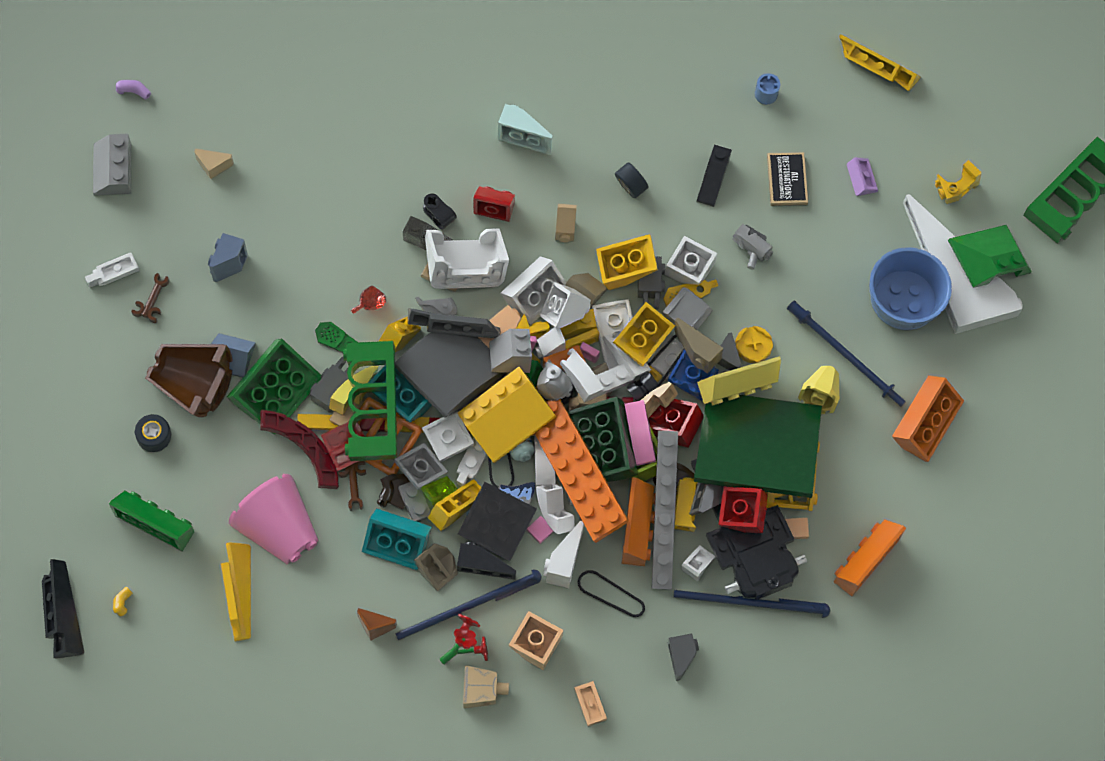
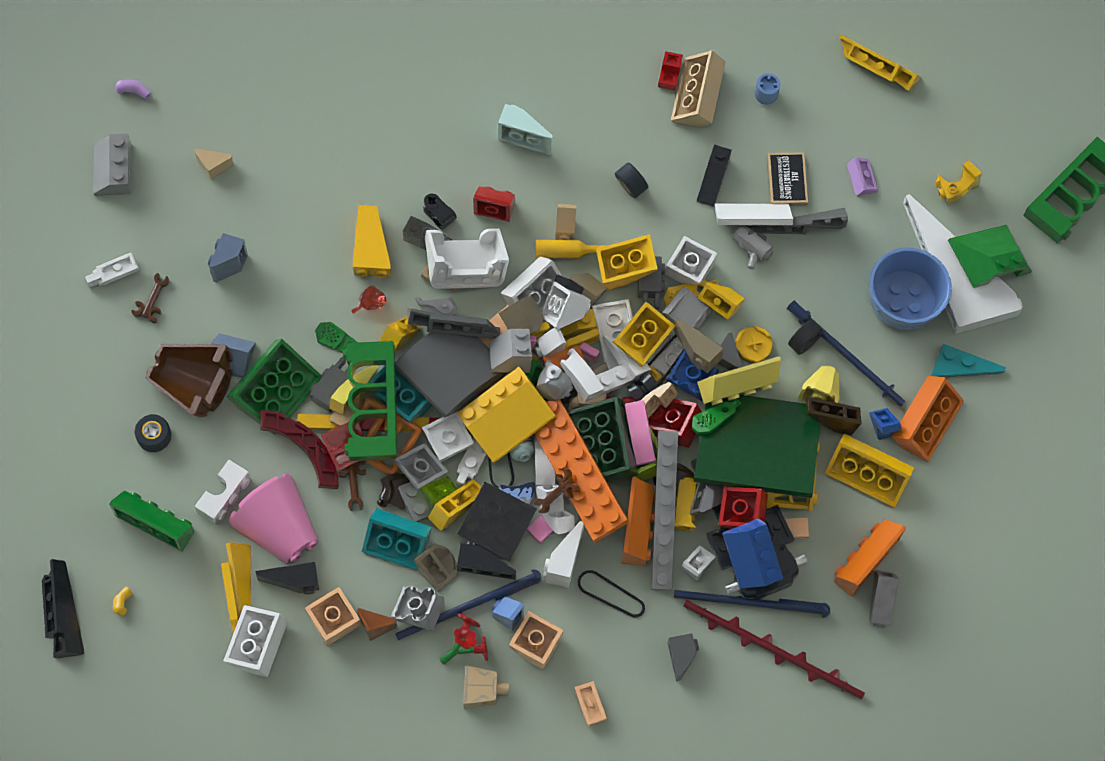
(215, 506): none -> white arch
(256, 640): none -> white slope
(297, 578): none -> black slope
(333, 616): none -> light nougat slope
(370, 245): none -> yellow slope
(418, 607): none -> light grey slope
(508, 612): none -> medium blue slope
(523, 315): none -> dark tan slope
(564, 248): none -> yellow piece
(566, 487): none -> reddish brown bar
(569, 284): none -> black tile
(670, 70): none -> red slope
(698, 89): none -> tan slope
(712, 418): none -> green piece
(721, 299): none -> yellow slope
(752, 555): none -> blue slope
(753, 214): none -> white tile
(780, 654): none -> dark red plant
(805, 337): none -> black tyre
(828, 219): none -> dark grey wedge
(834, 416): none -> dark brown slope
(869, 470): none -> yellow slope
(883, 598): none -> flat silver slope
(884, 423): none -> blue slope
(956, 362): none -> teal wing

